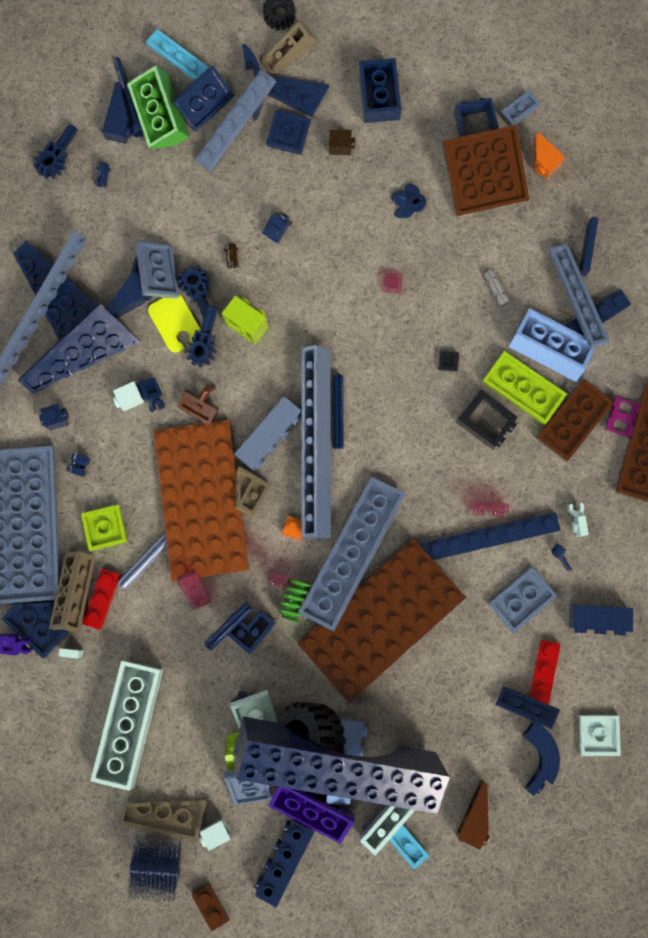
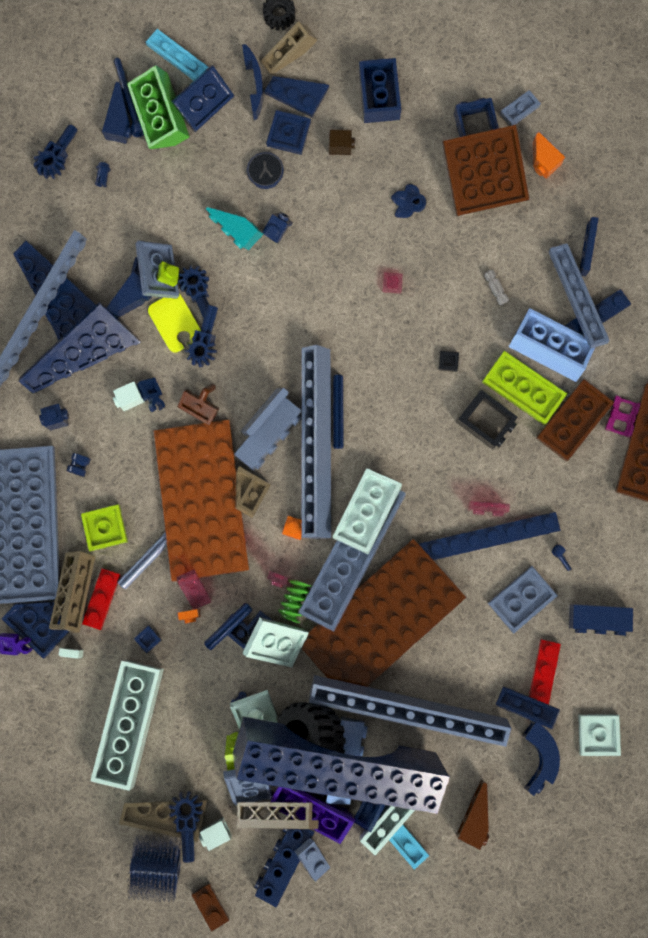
(148, 639): none -> dark blue plate
(168, 274): none -> lime plate
(186, 823): none -> dark blue gear
(189, 616): none -> orange plate
(231, 255): dark brown pin -> none
(235, 120): sand blue plate -> none
(240, 228): none -> teal slope
(245, 319): lime brick -> none
(264, 412): none -> sand blue tile
(265, 170): none -> black tile
(275, 642): none -> light aqua plate
(308, 823): none -> dark tan fence
(312, 859): none -> sand blue plate
(367, 511): none -> light aqua plate
(368, 815): none -> dark blue panel
(409, 710): none -> sand blue brick
(579, 525): light aqua plate -> none

